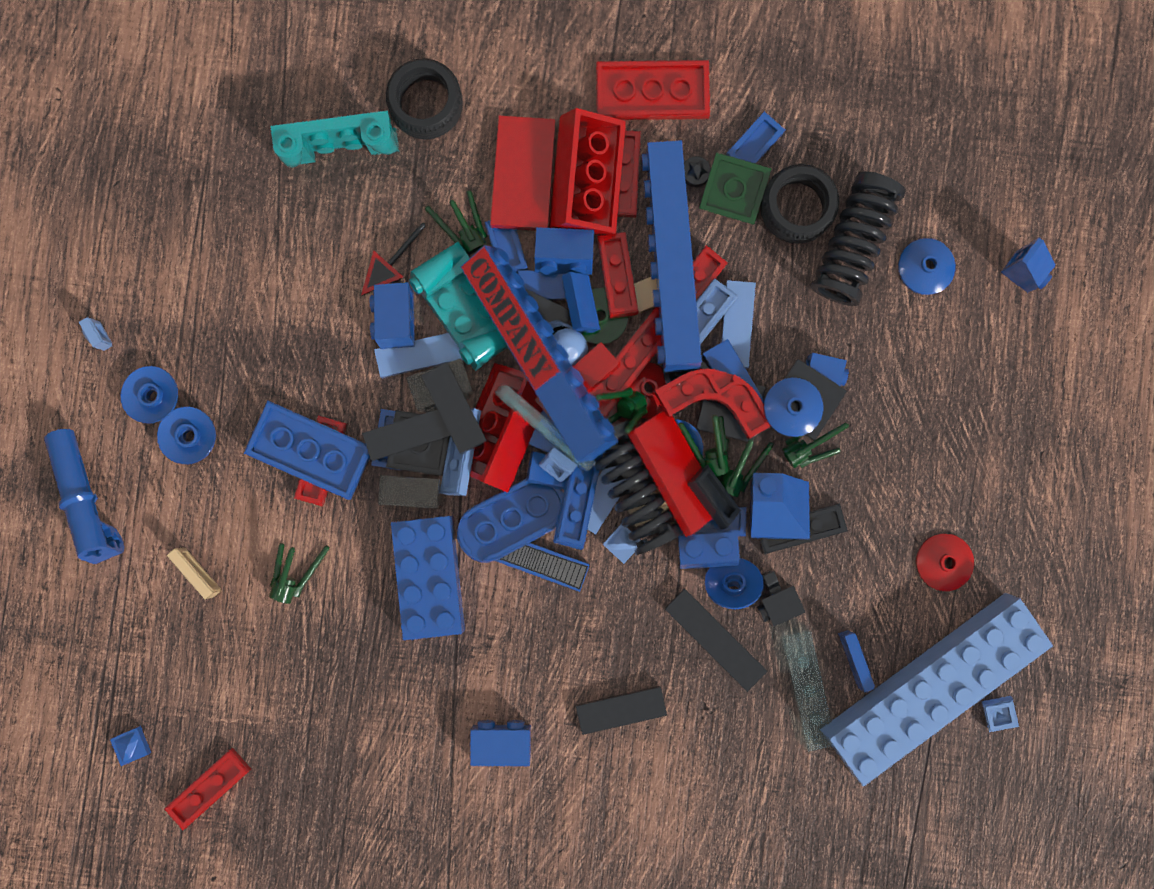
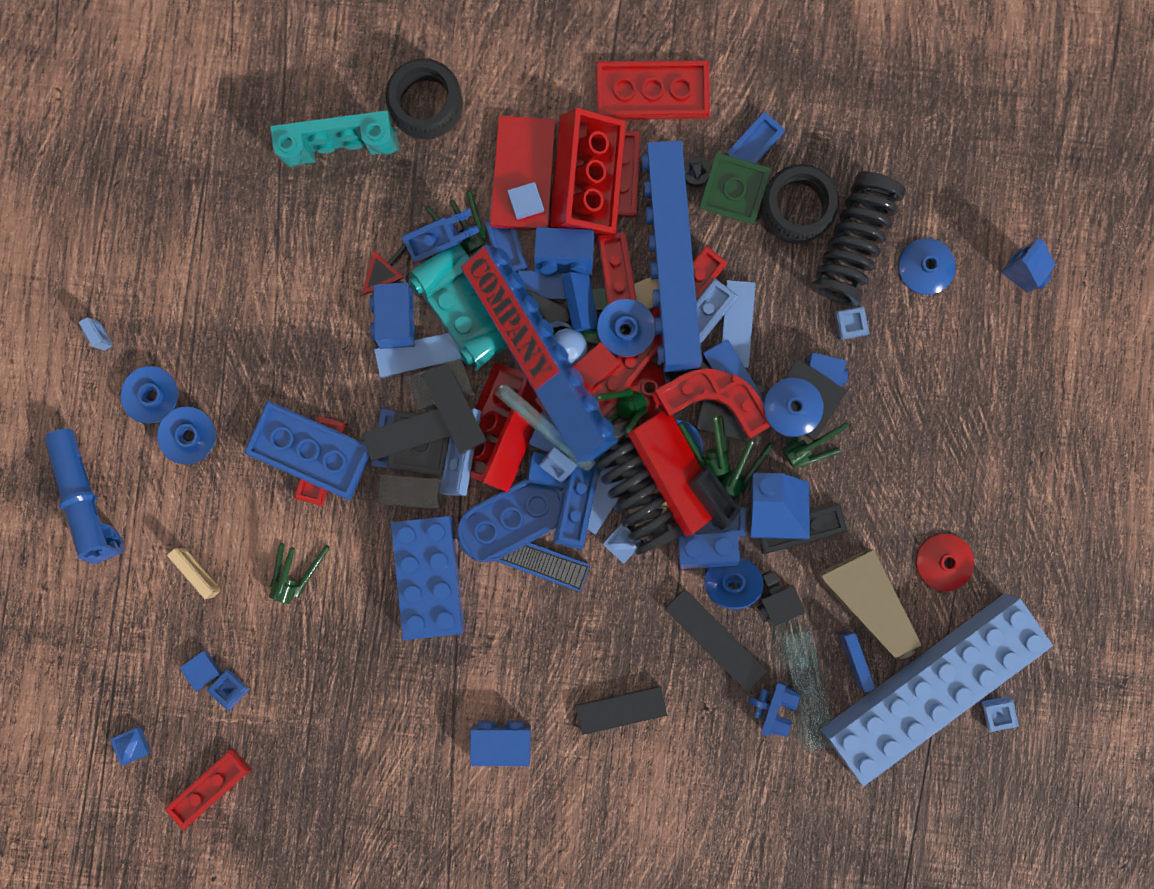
(200, 670): none -> blue tile
(228, 689): none -> blue tile
(437, 236): none -> blue hinge
(525, 201): none -> medium blue tile
(629, 314): none -> blue dish
(782, 696): none -> blue hips
(851, 323): none -> medium blue tile
(870, 598): none -> dark tan slope

